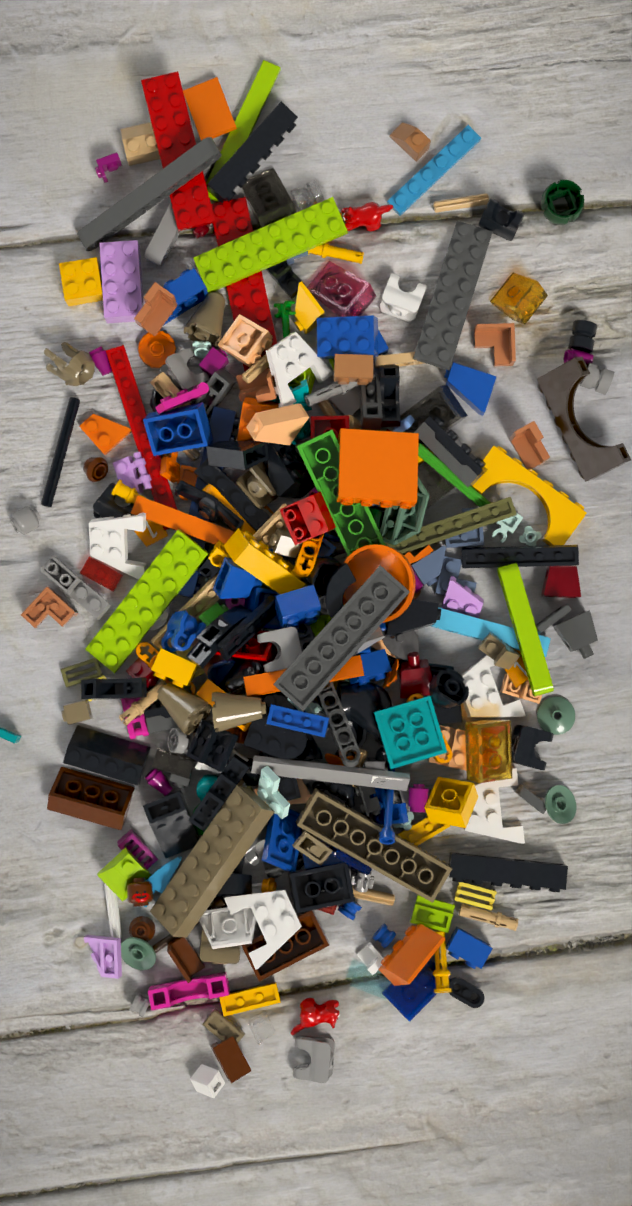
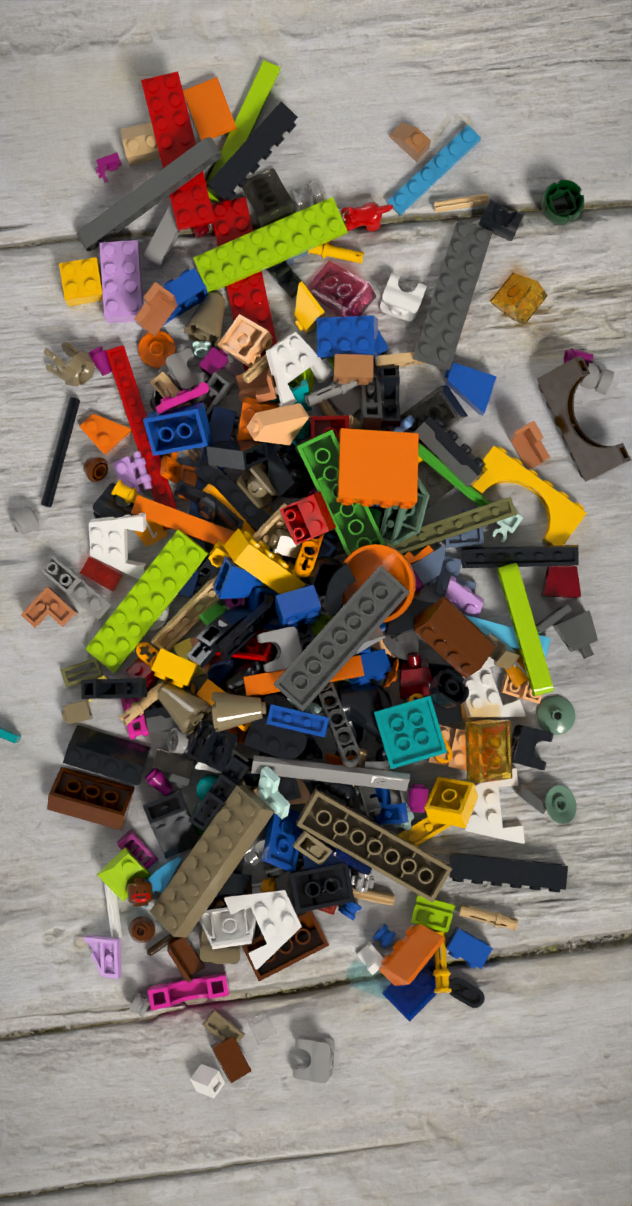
(138, 953): sand green dish -> none
(181, 629): blue piece -> none
(250, 999): yellow plate -> none
(284, 311): green bar -> none
(314, 1014): red animal -> none
(387, 835): blue piece -> none
(454, 637): none -> reddish brown slope
(491, 899): light yellow tile -> none
(500, 338): nougat panel -> none
(525, 537): light aqua plate -> none
(583, 334): black wheel -> none

